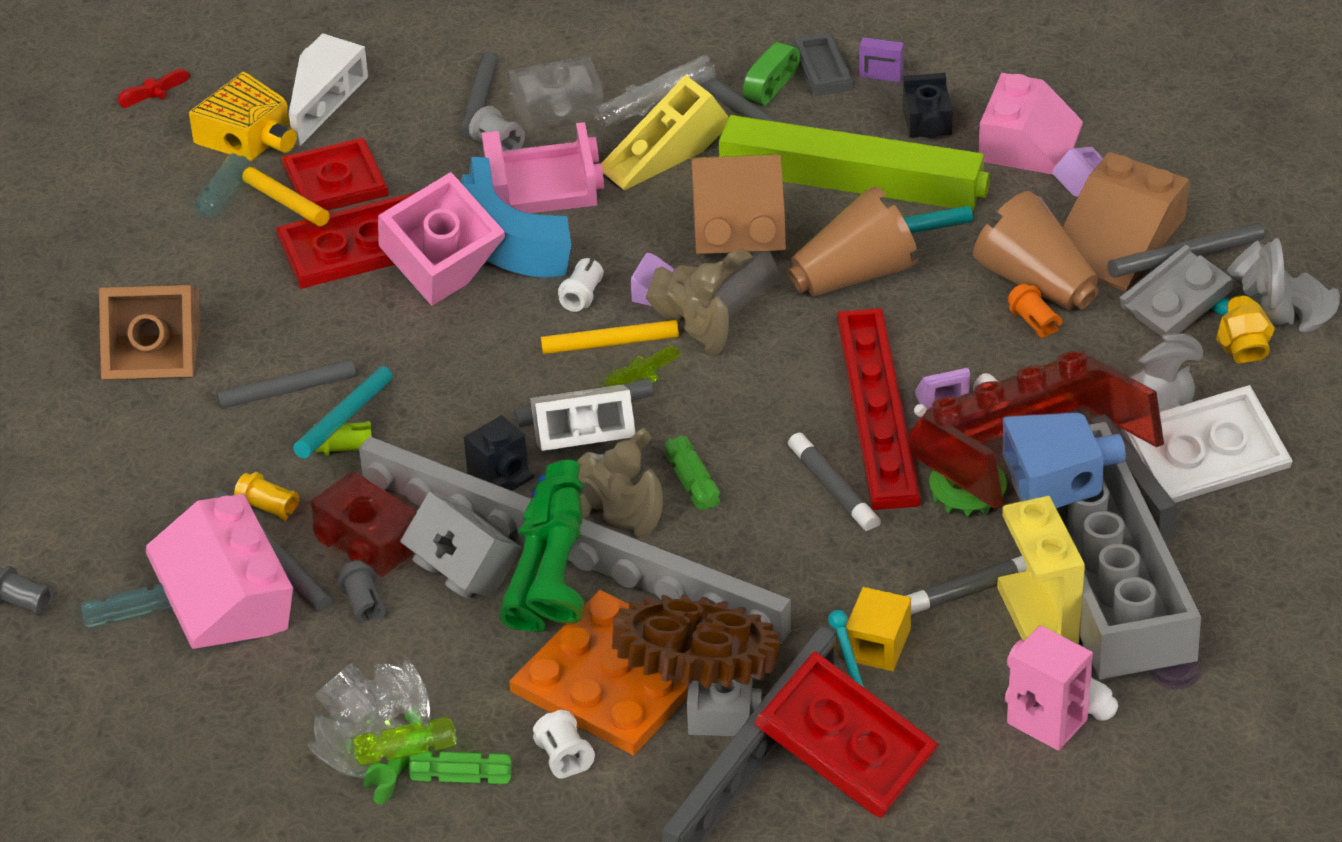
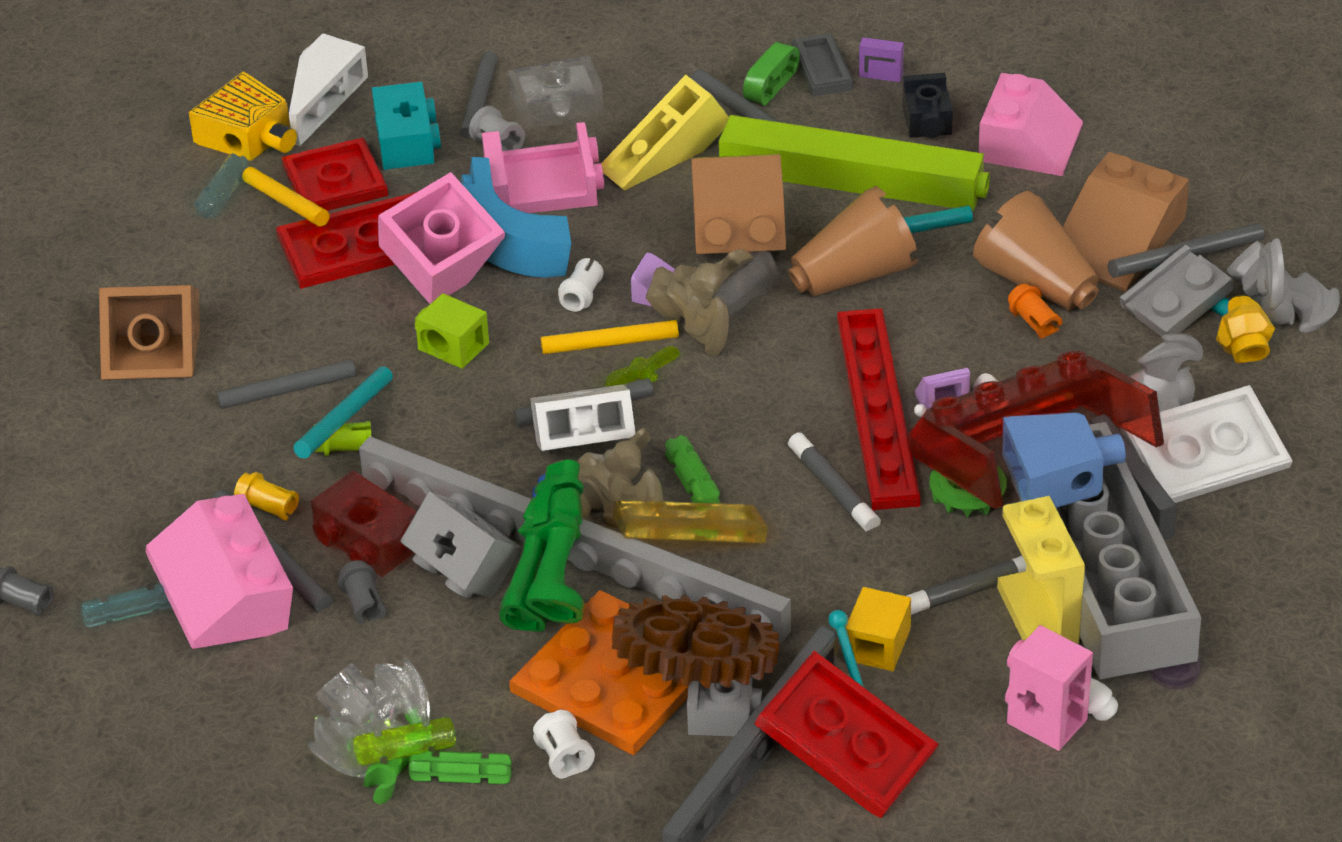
(152, 88): red piece -> none
(405, 126): none -> teal brick
(452, 330): none -> lime brick
(498, 454): black brick -> none
(641, 98): clear pin -> none
(689, 521): none -> clear yellow tile
(1076, 167): lavender slope -> none

